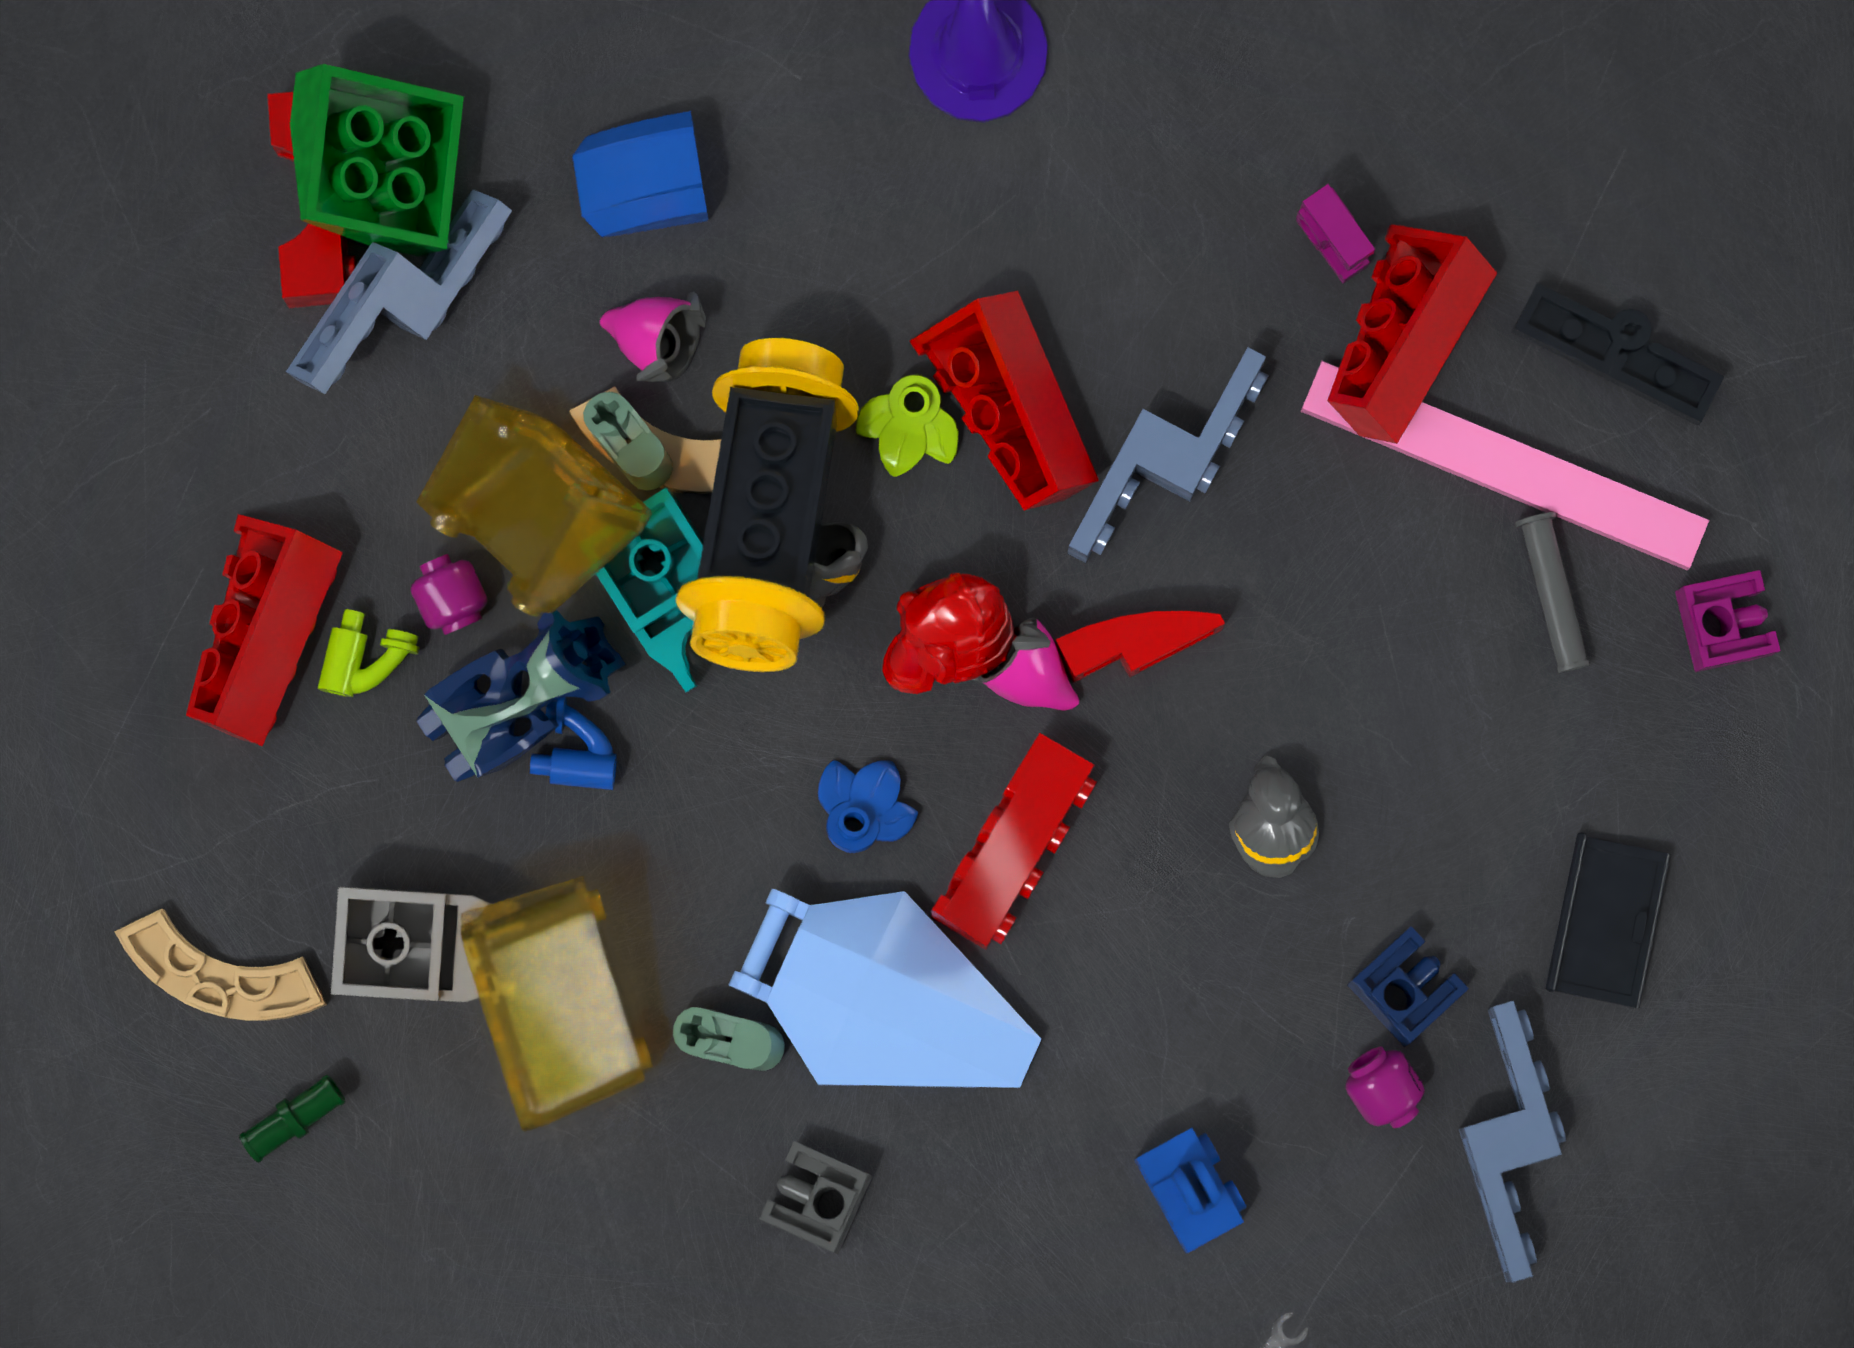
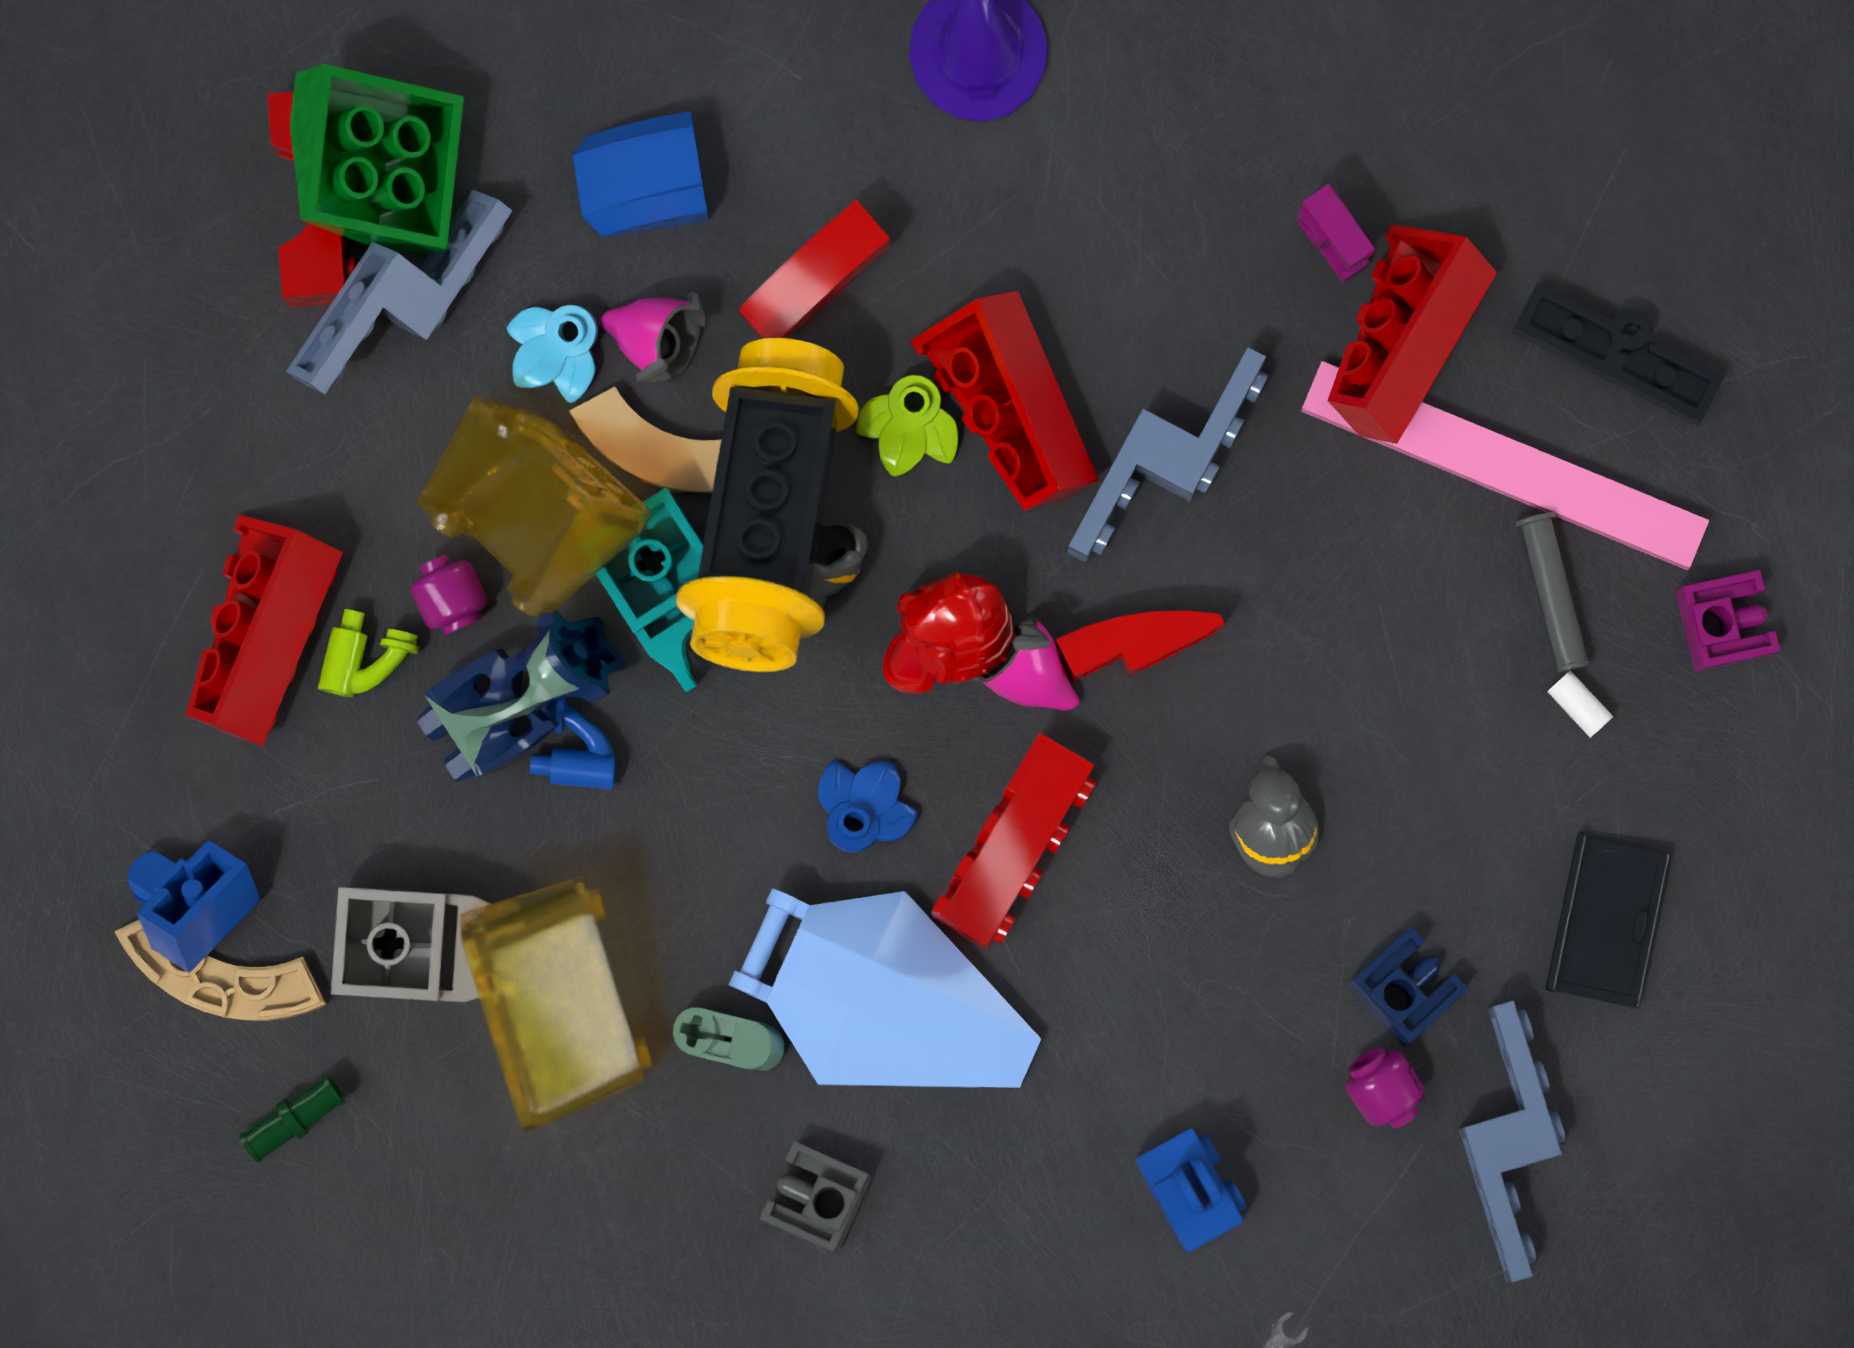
(191, 902): none -> blue brick
(549, 355): none -> medium azure plate
(614, 421): sand green piece -> none
(816, 273): none -> red slope
(1580, 704): none -> white piece

